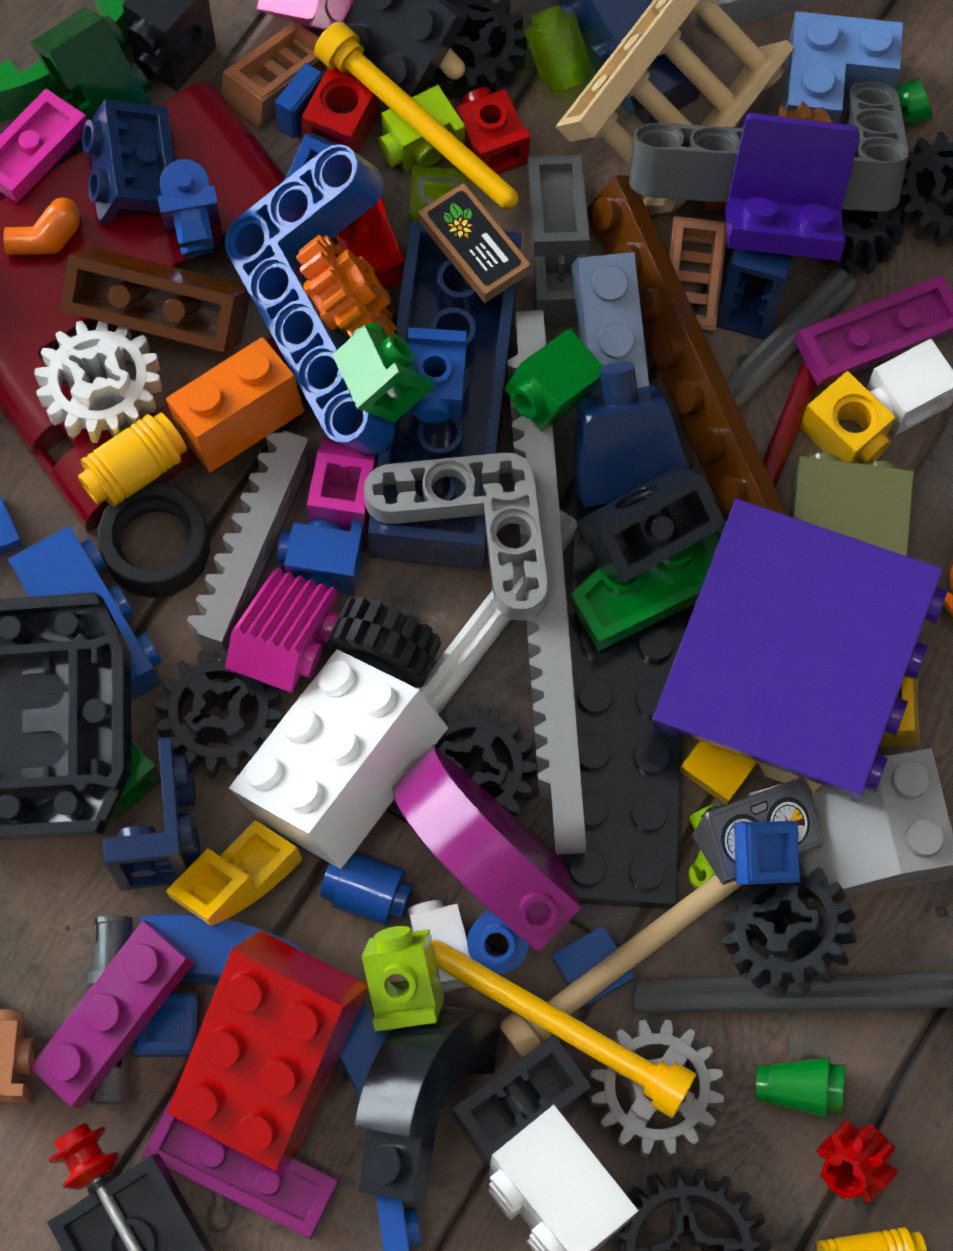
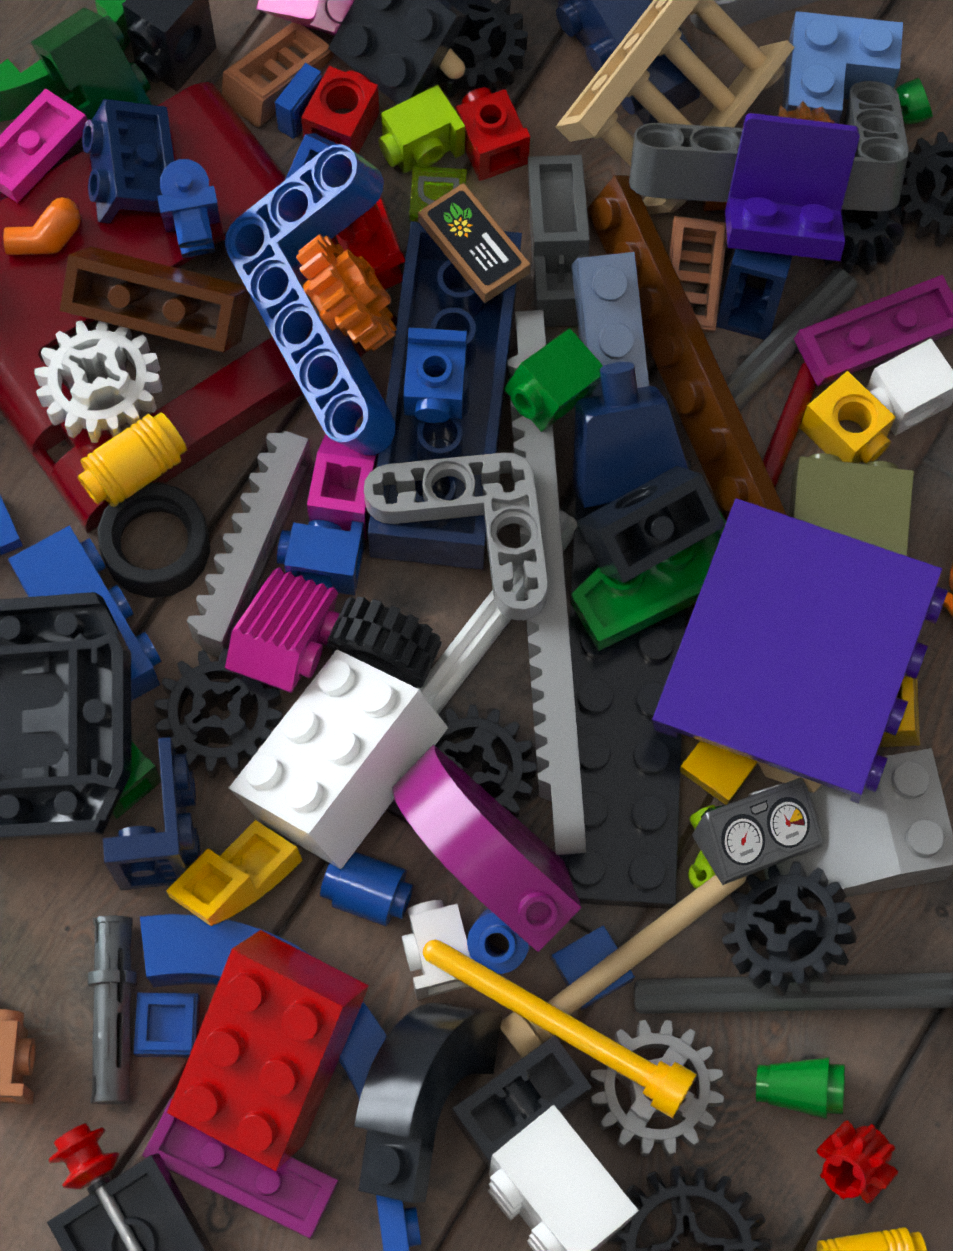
(112, 1014): magenta plate -> none
(235, 404): orange brick -> none
(340, 49): yellow piece -> none
(381, 372): green brick -> none
(408, 1001): lime brick -> none
(558, 48): clear neon green brick -> none
(766, 852): blue tile -> none

